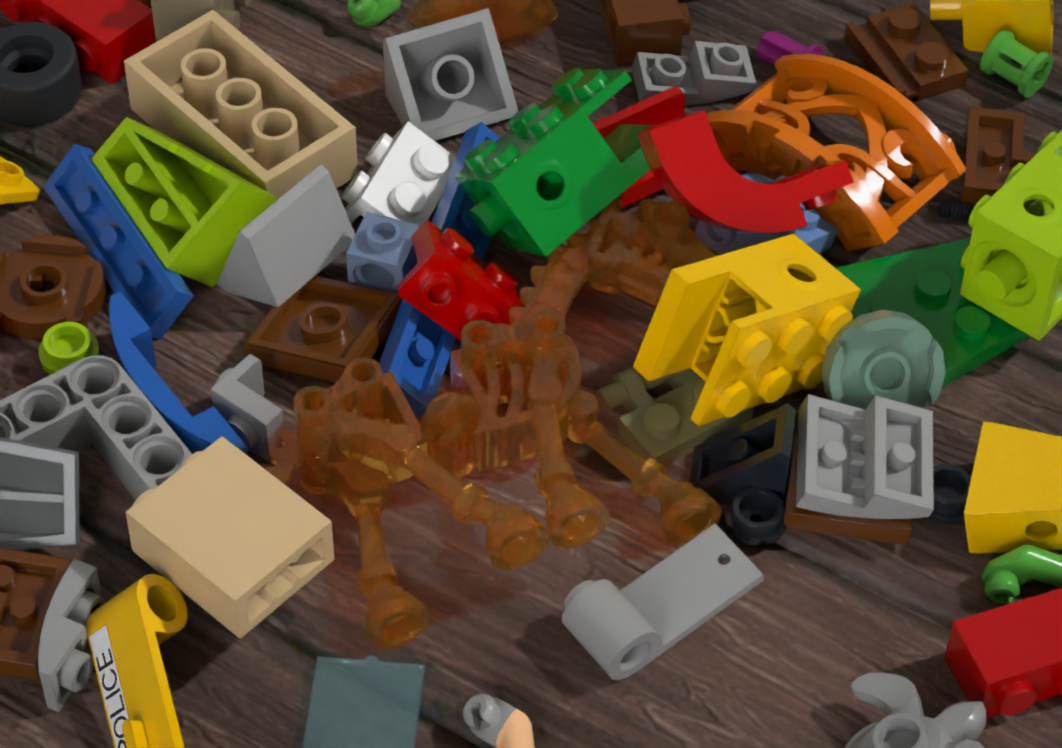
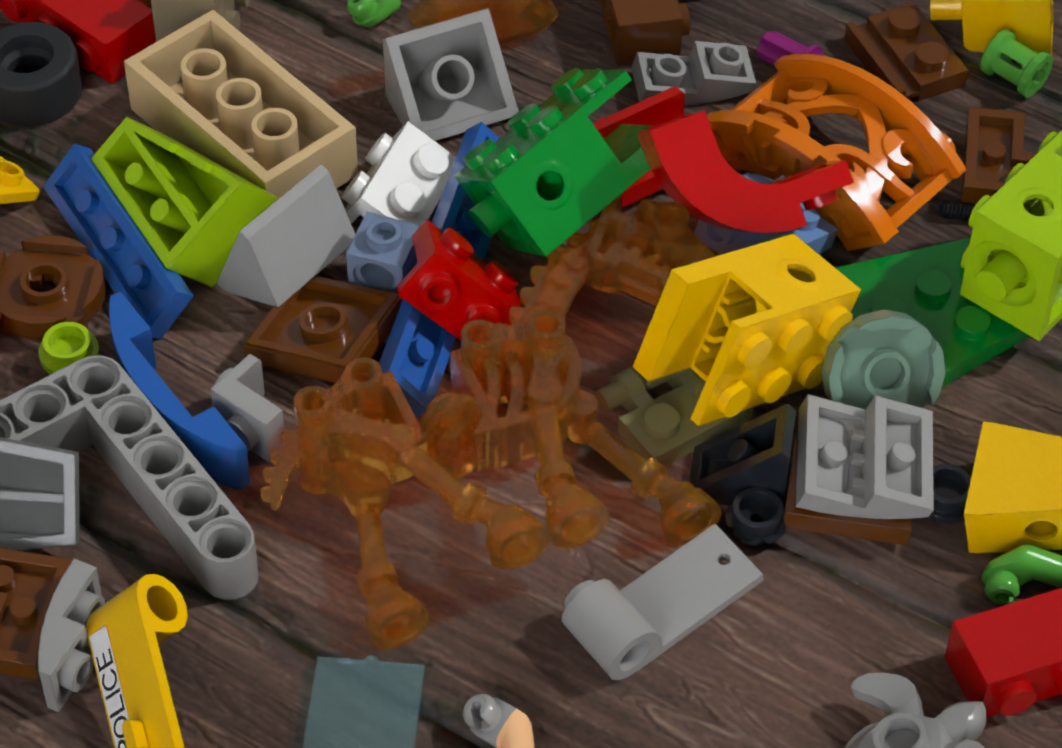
(230, 536): tan brick -> none

